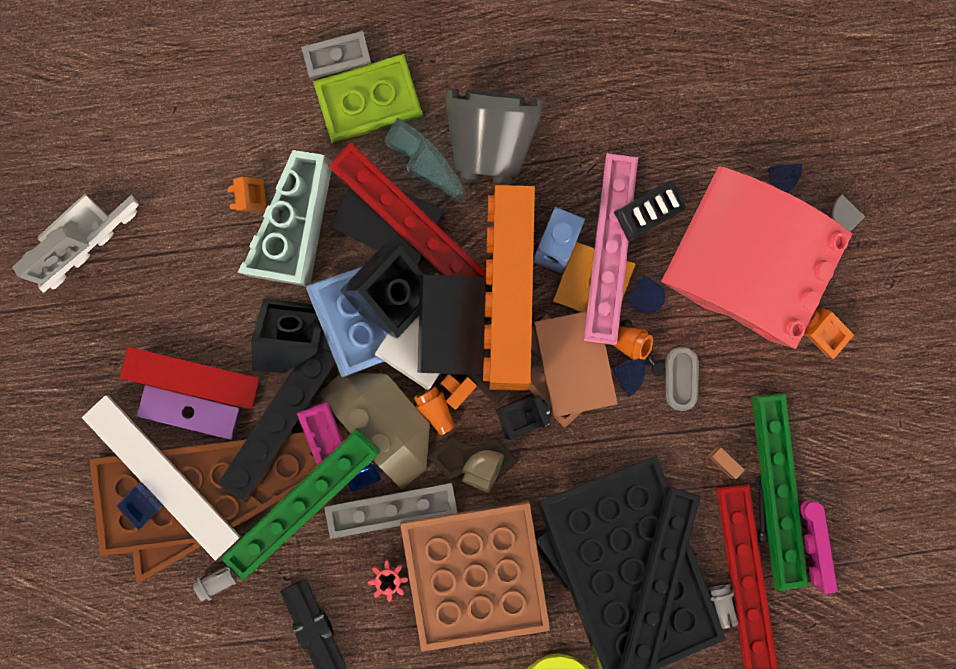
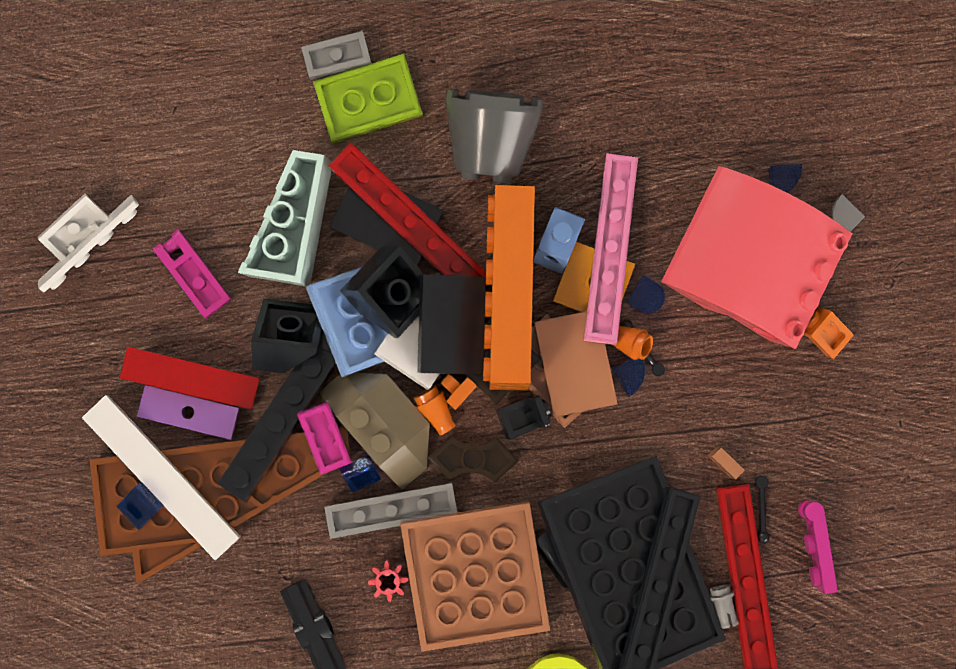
(51, 254): light grey bracket -> none
(193, 275): none -> dark pink plate
(214, 583): light grey pin -> none
(248, 194): orange tile -> none
(300, 503): green tile -> none
(425, 159): clear light blue slope -> none
(483, 469): dark tan piece -> none
(667, 201): black slope -> none
(681, 378): light grey tile -> none
(780, 492): green tile -> none

